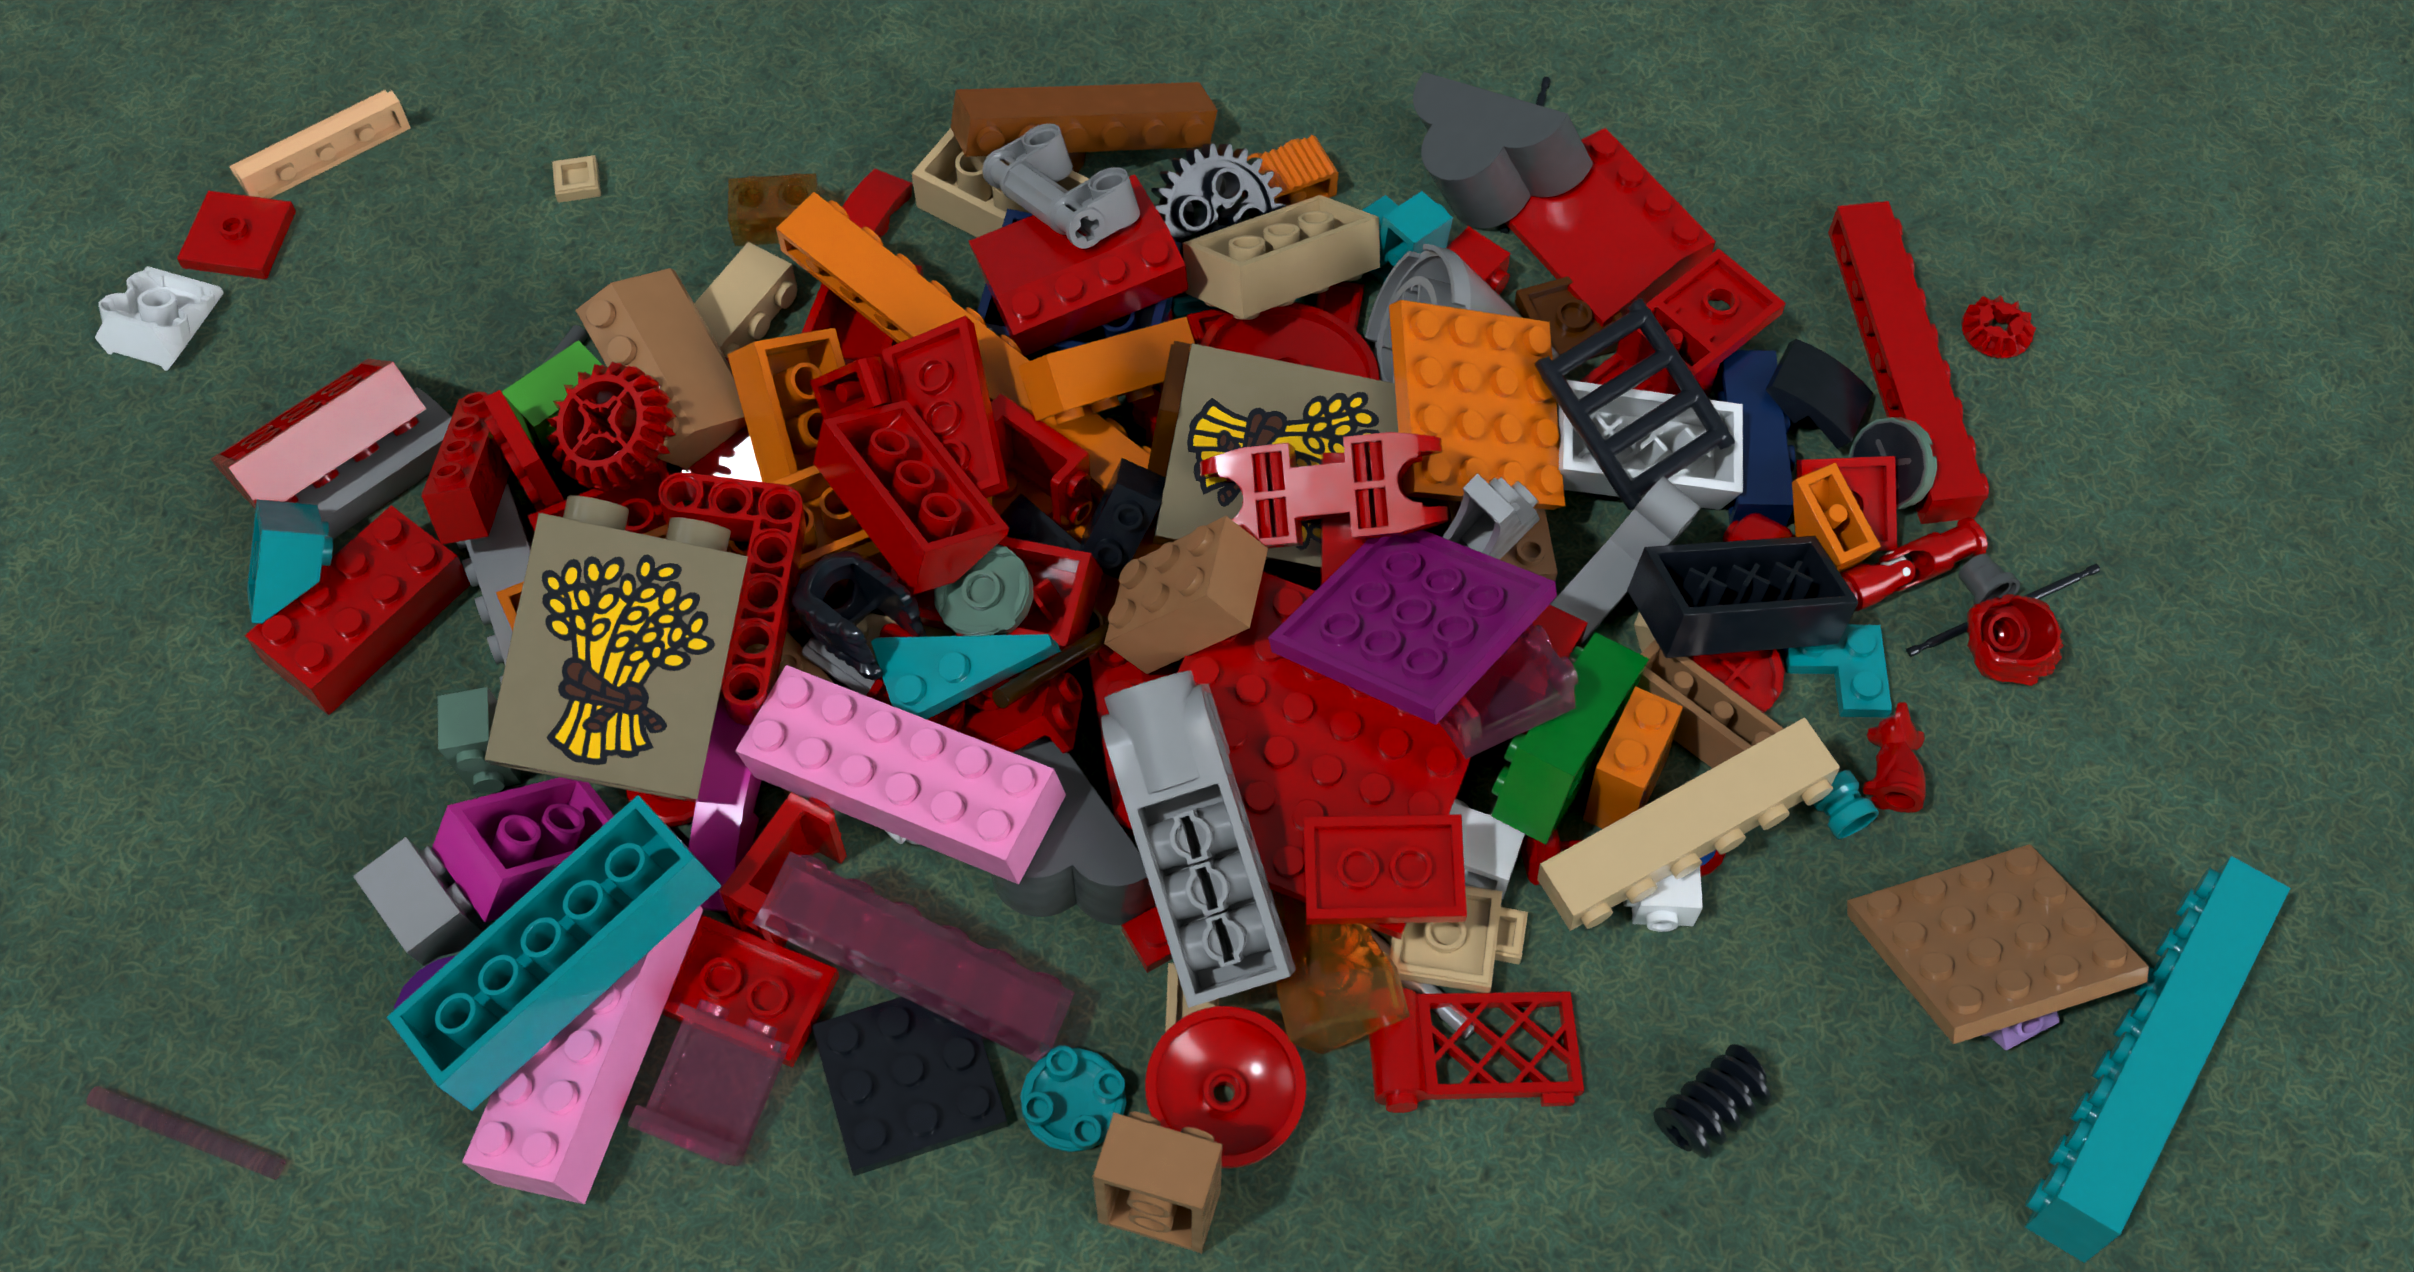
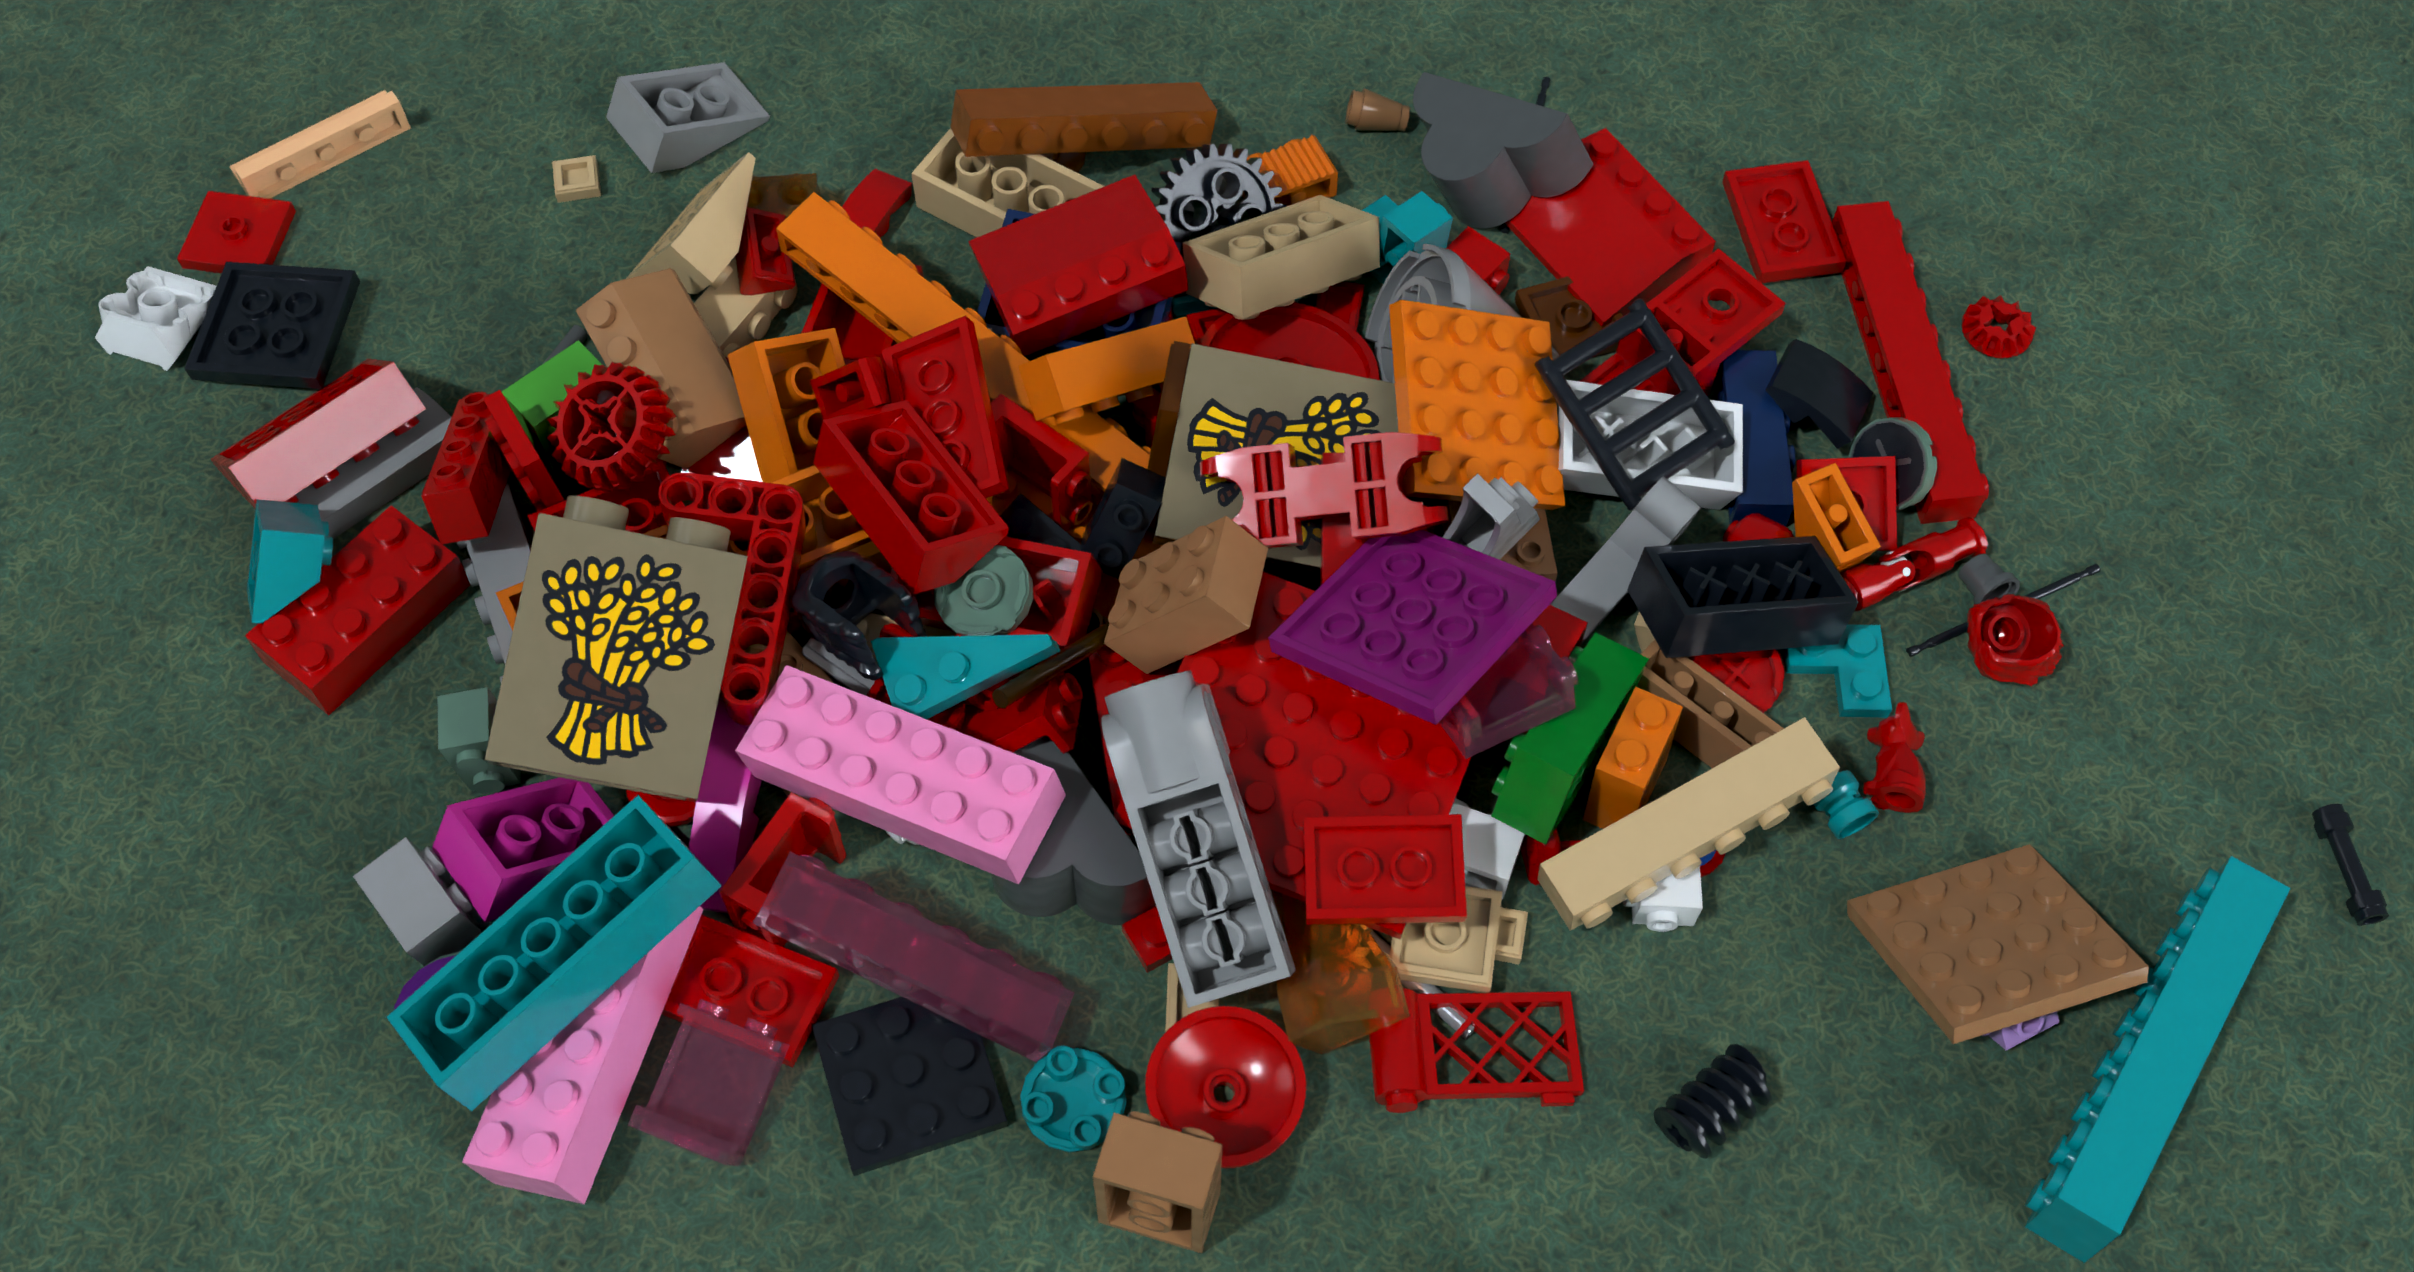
(186, 1132): clear pink bar -> none
(273, 325): none -> black plate
(682, 113): none -> light grey slope
(705, 232): none -> tan slope
(760, 260): none -> red slope
(1030, 180): light grey piece -> none
(1375, 112): none -> medium nougat cone
(1783, 222): none -> red plate
(2364, 904): none -> black bar

